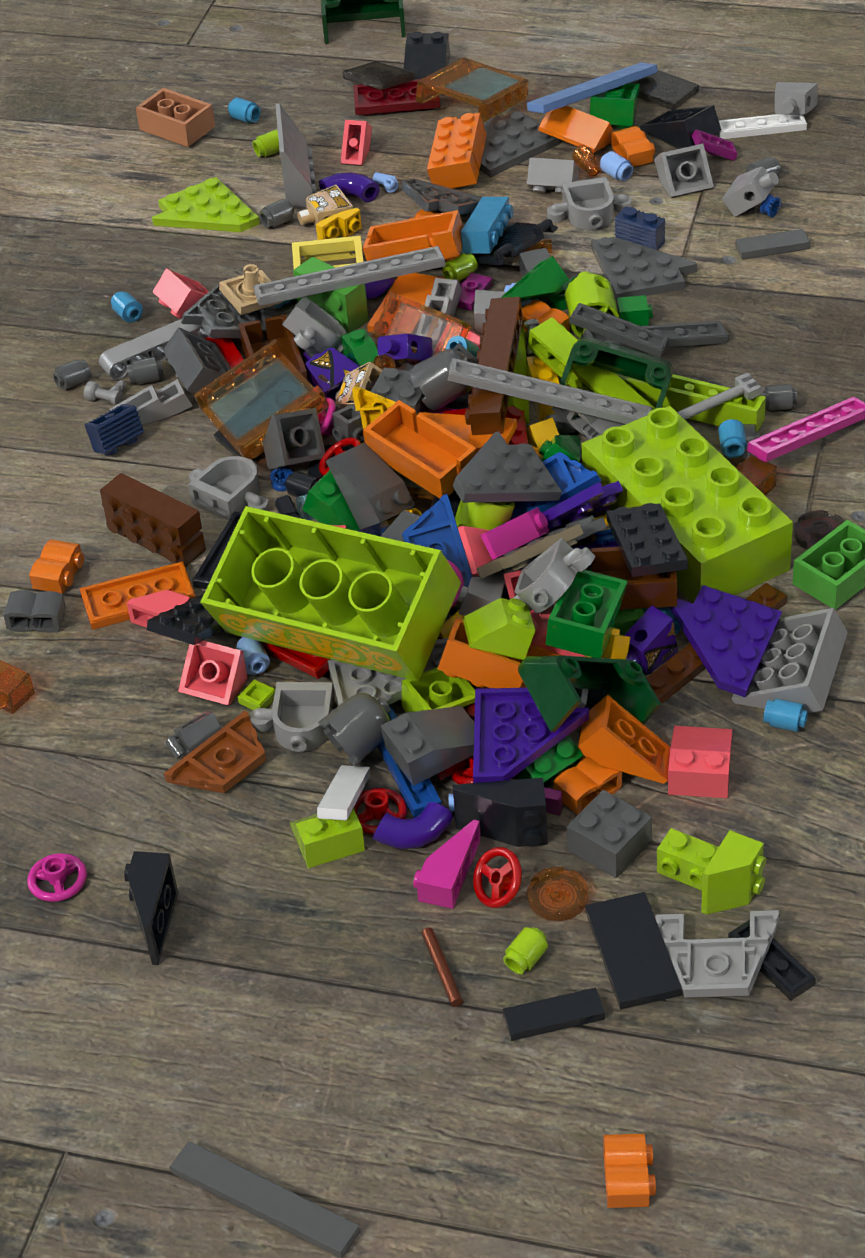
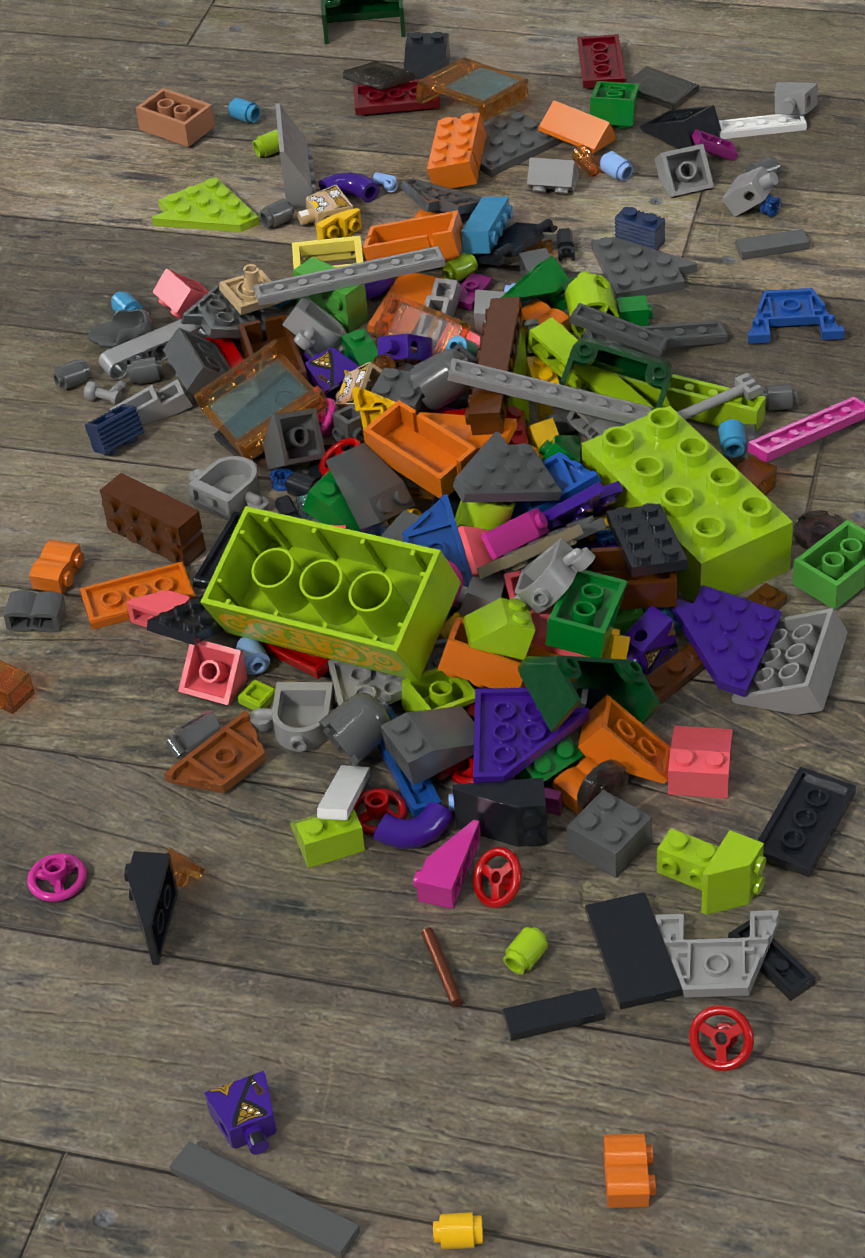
(123, 328): none -> dark grey hair
(184, 867): none -> clear orange tile
(243, 1112): none -> dark purple torso
(355, 142): coral slope -> none
(458, 1230): none -> yellow brick
(557, 894): clear orange tile -> none
(565, 244): none -> black bar
(588, 204): light grey piece -> none
(591, 88): medium blue tile -> none
(600, 59): none -> dark red plate
(606, 776): none -> clear smoke tile
(633, 145): orange brick -> none
(732, 1033): none -> red piece
(785, 715): dark azure brick -> none
(792, 308): none -> blue wing
(805, 820): none -> black plate

